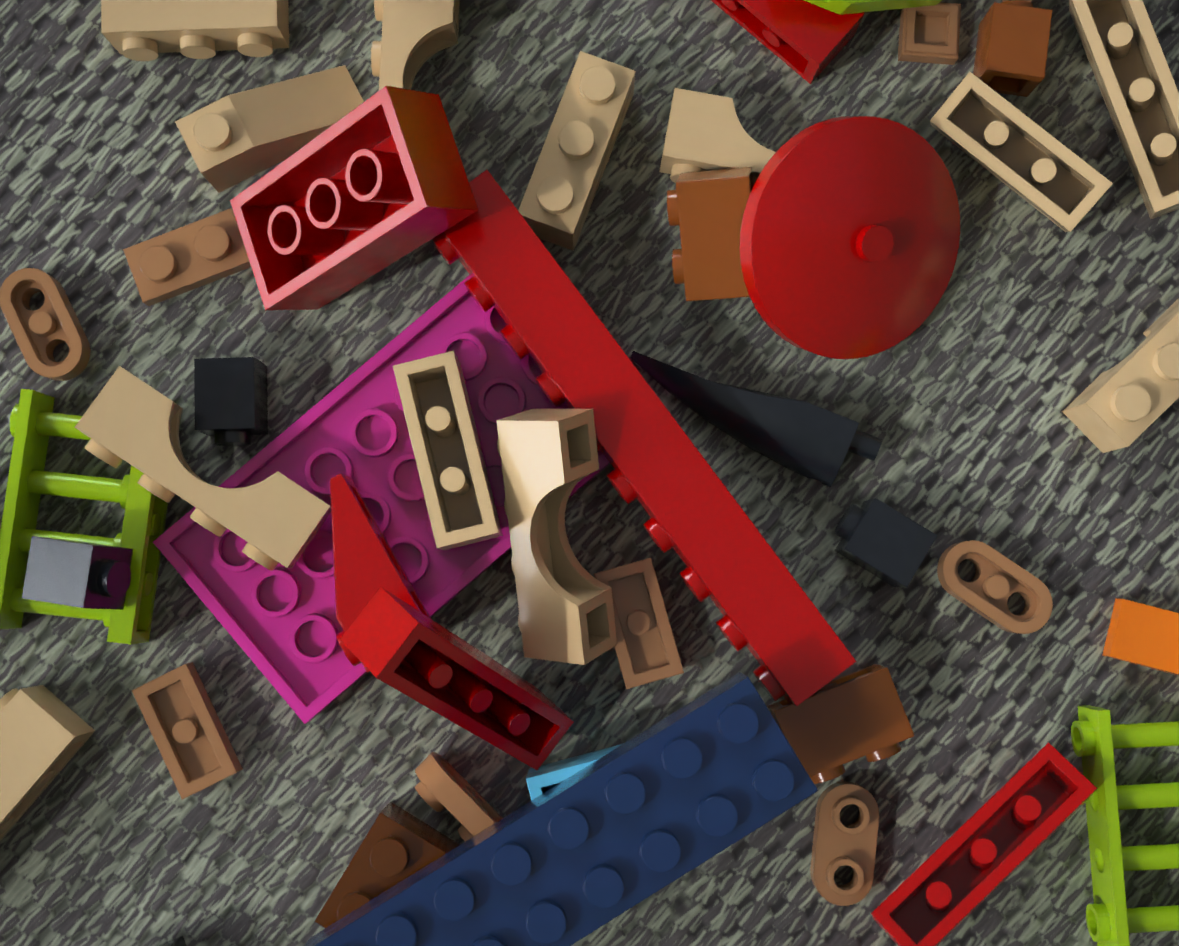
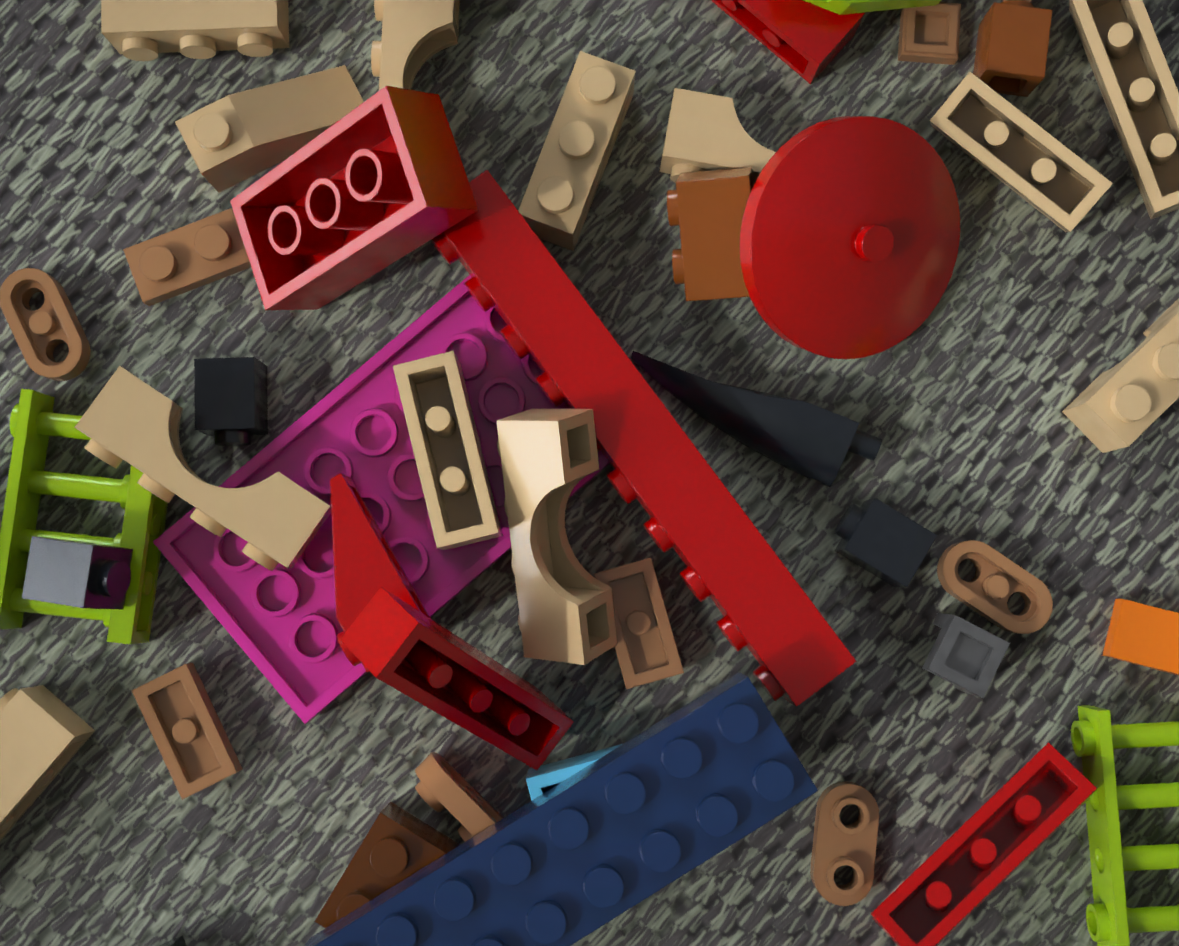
(845, 722): dark orange brick -> none
(965, 654): none -> flat silver panel

